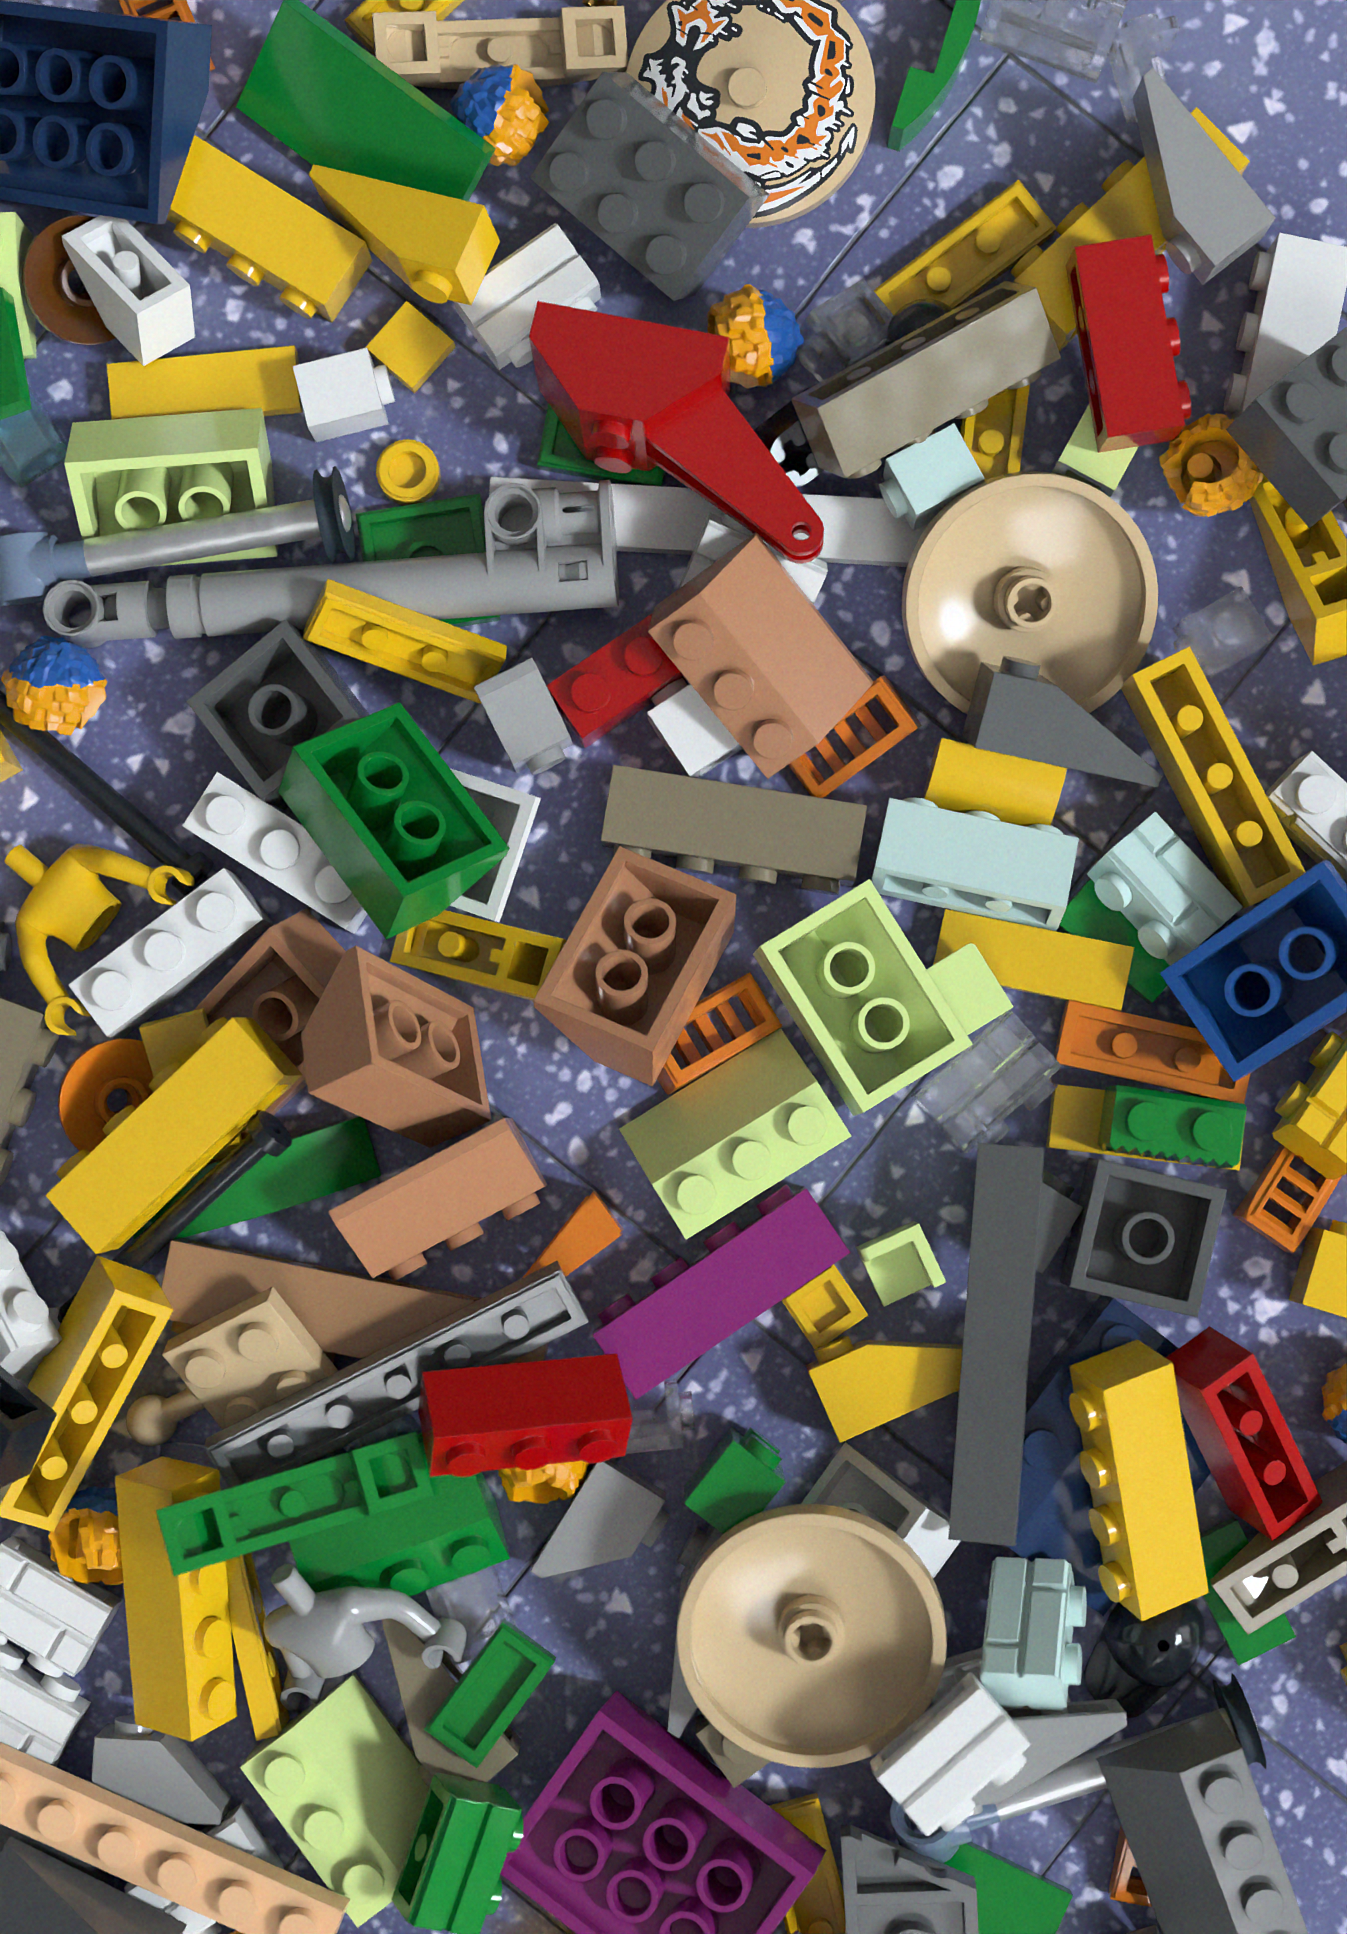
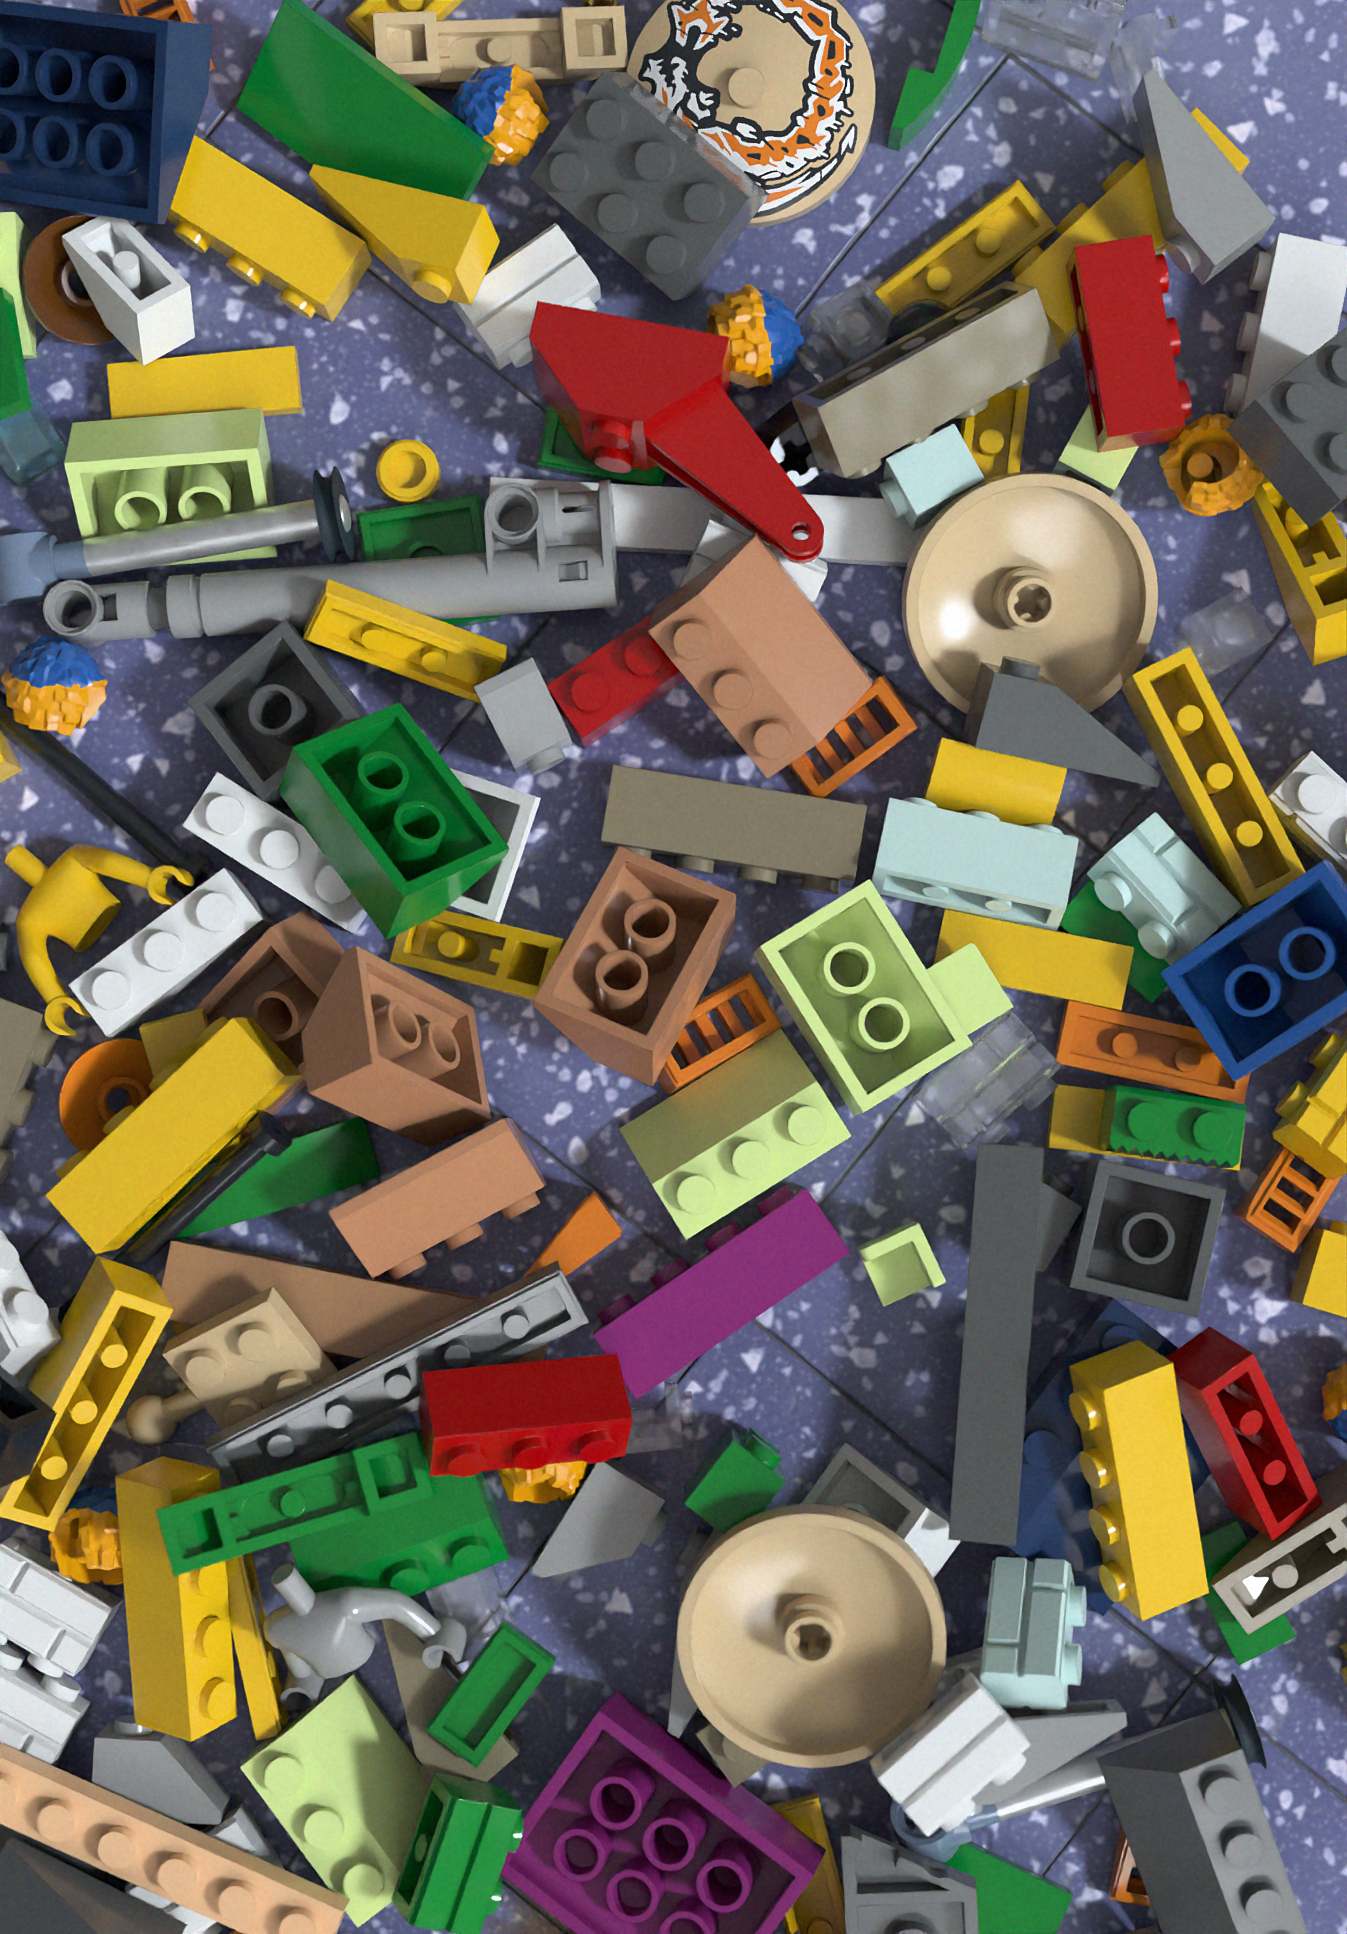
(343, 394): white brick -> none
(410, 347): yellow tile -> none
(690, 729): white brick -> none
(824, 1307): yellow tile -> none
(881, 1380): yellow slope -> none
(1132, 1667): black cap -> none

